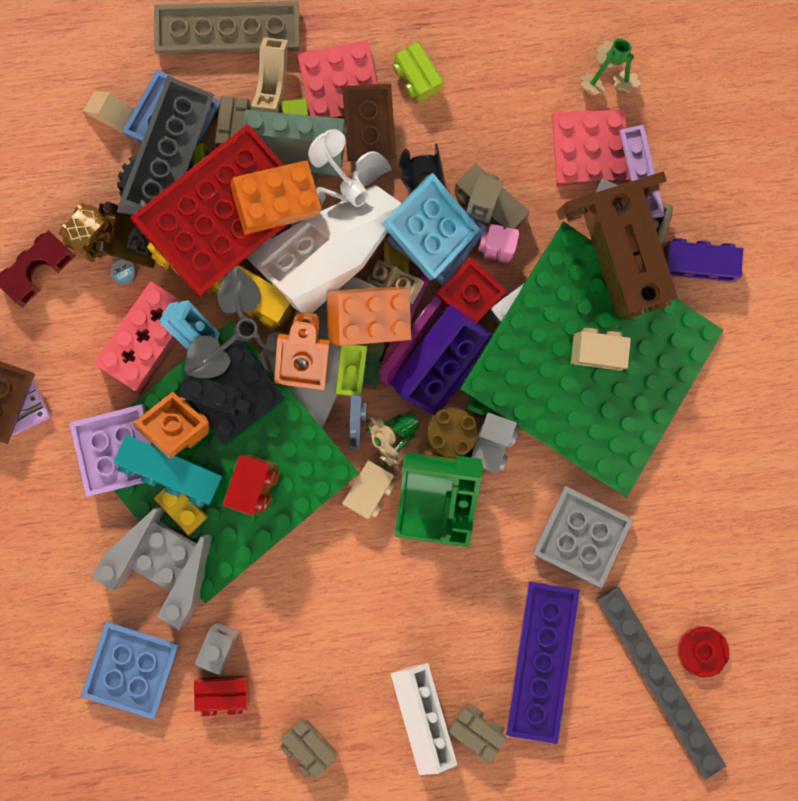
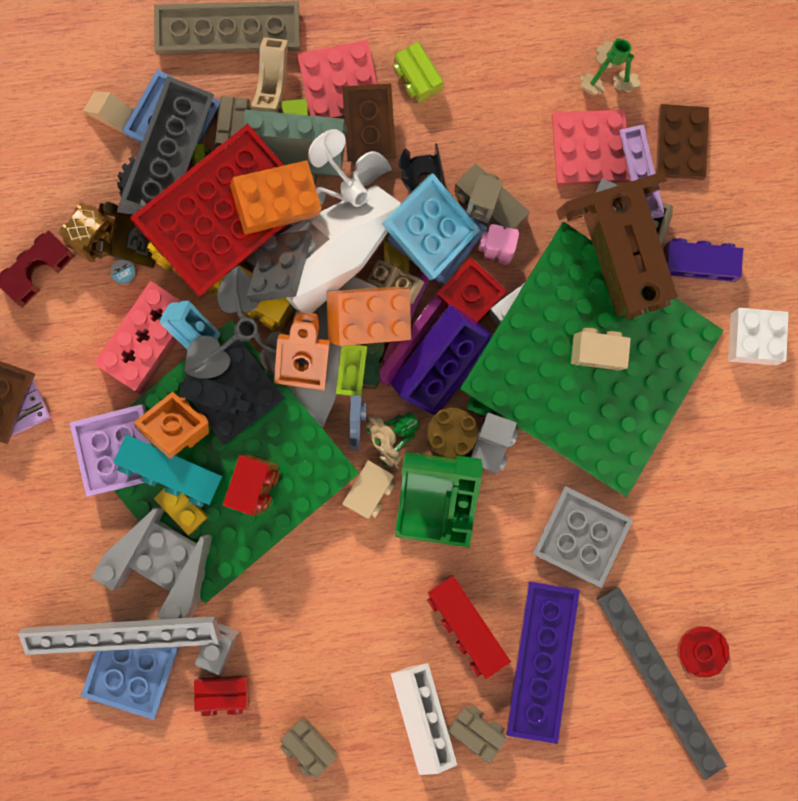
(120, 635): none -> light grey plate
(279, 266): none -> dark grey plate
(469, 628): none -> red brick
(682, 141): none -> reddish brown plate
(758, 336): none -> white brick

